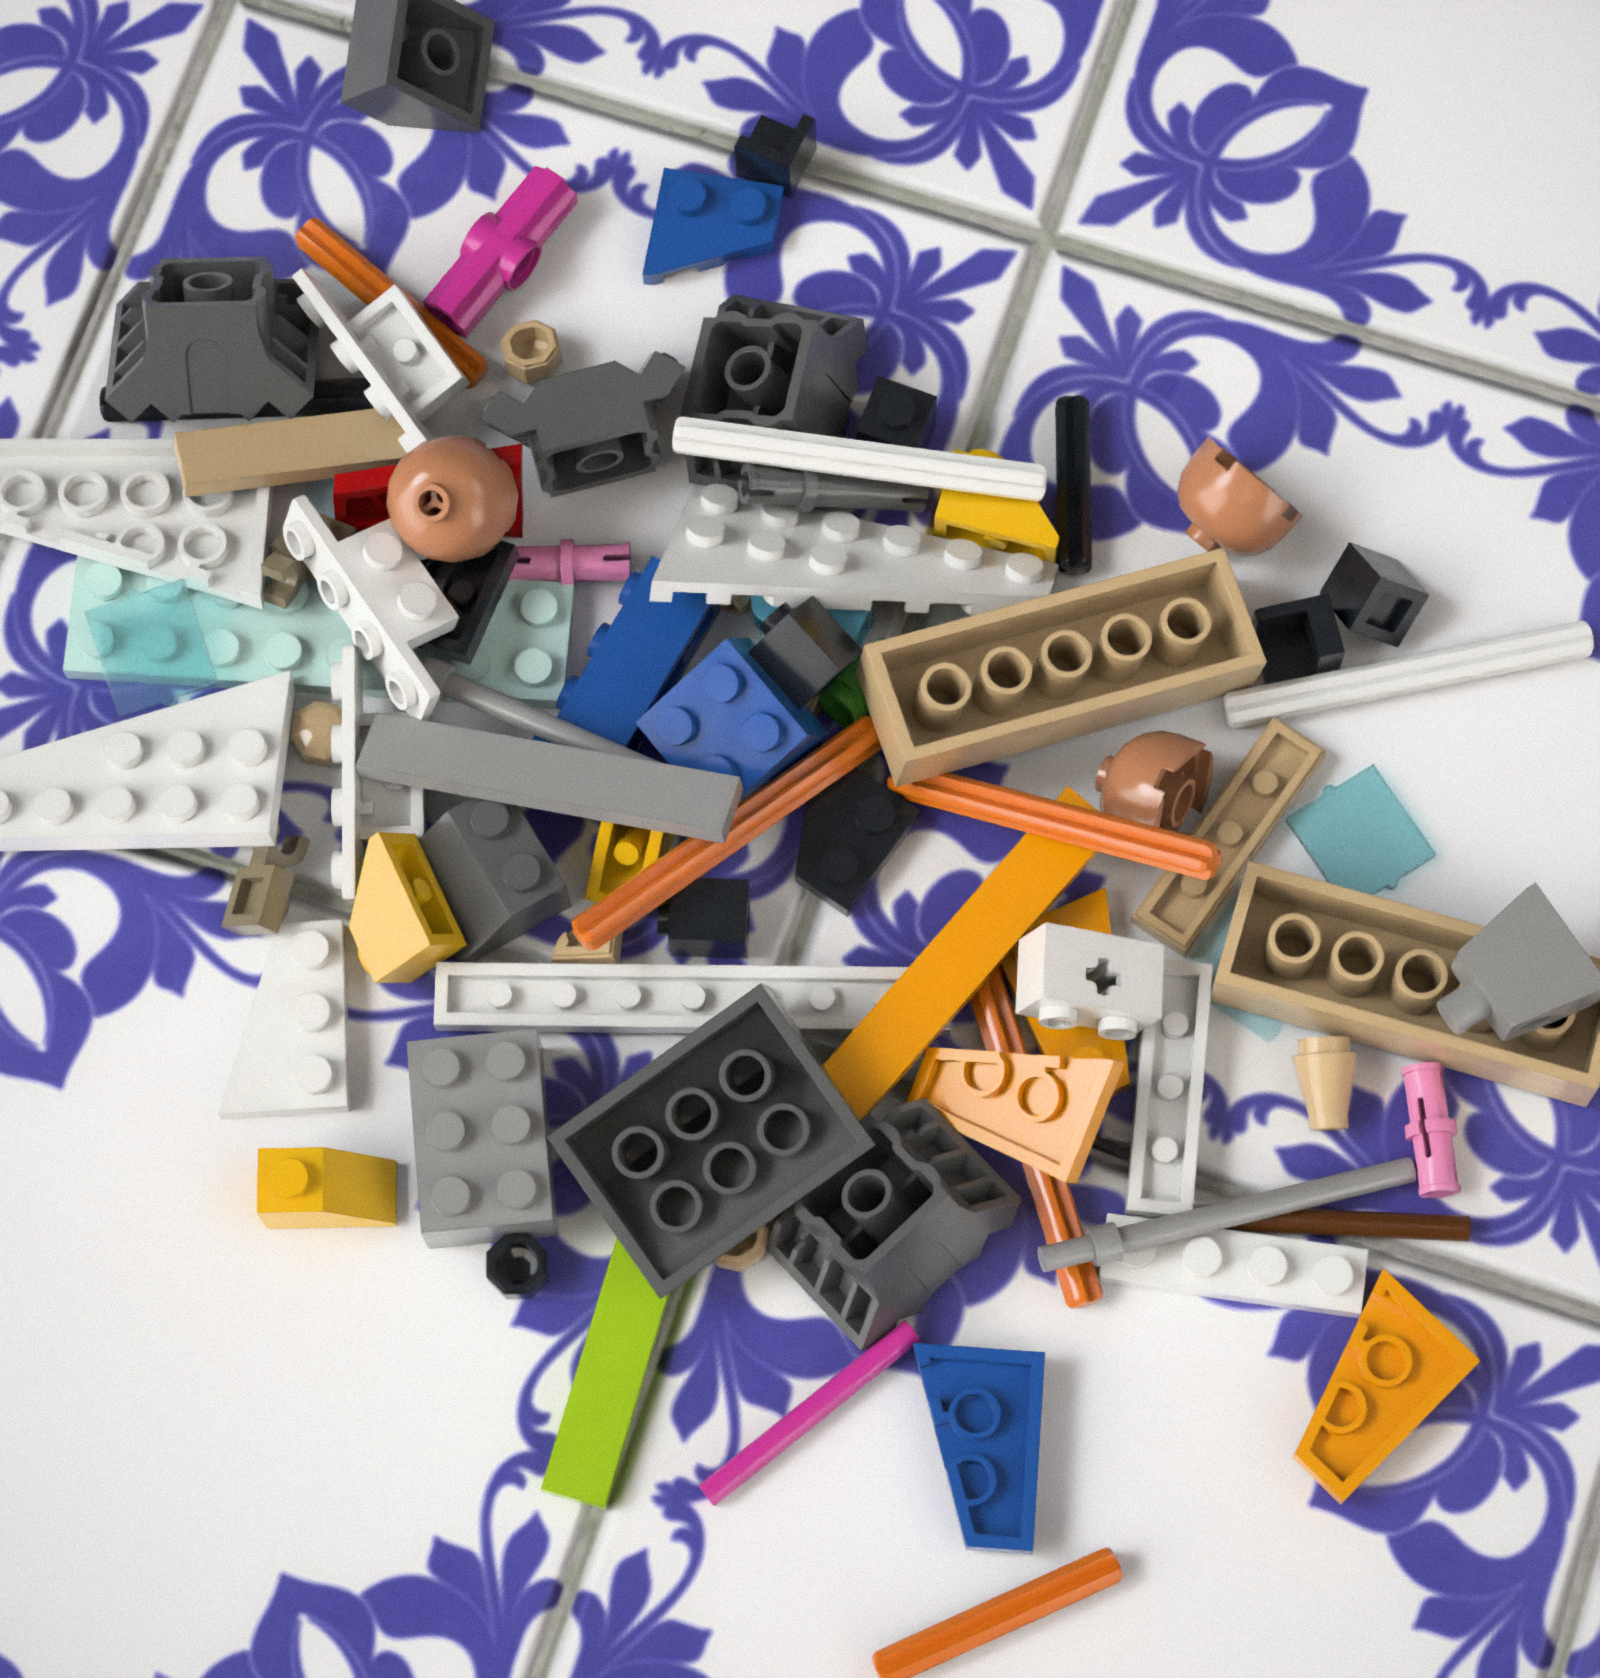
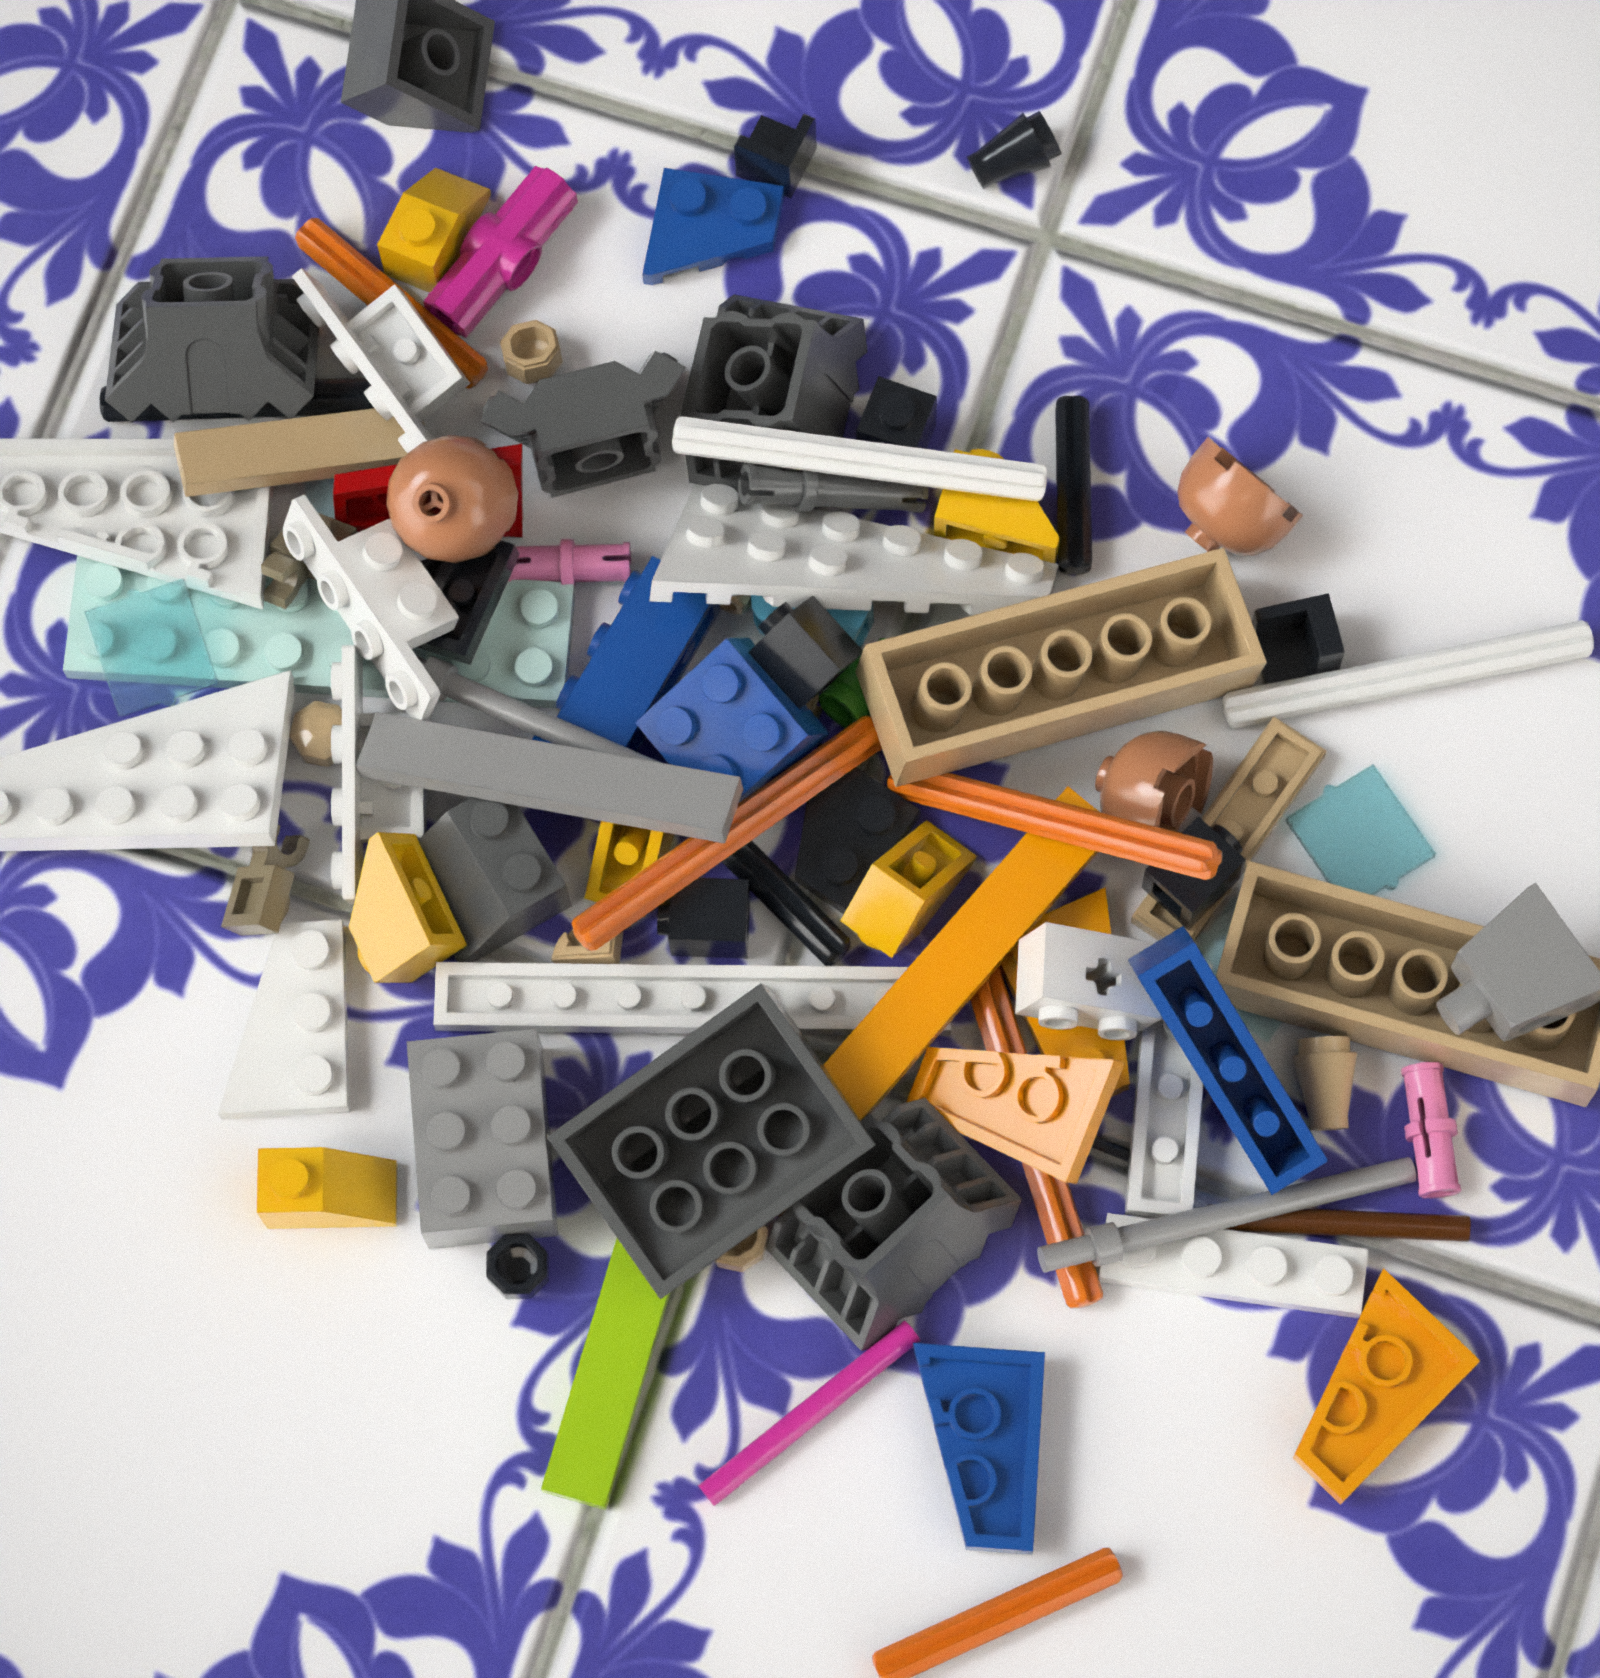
(430, 228): none -> yellow slope
(789, 904): none -> black axle
(907, 888): none -> yellow slope
(1015, 151): none -> black cone
(1192, 897): none -> black brick
(1227, 1060): none -> blue brick
(1374, 594): black panel -> none

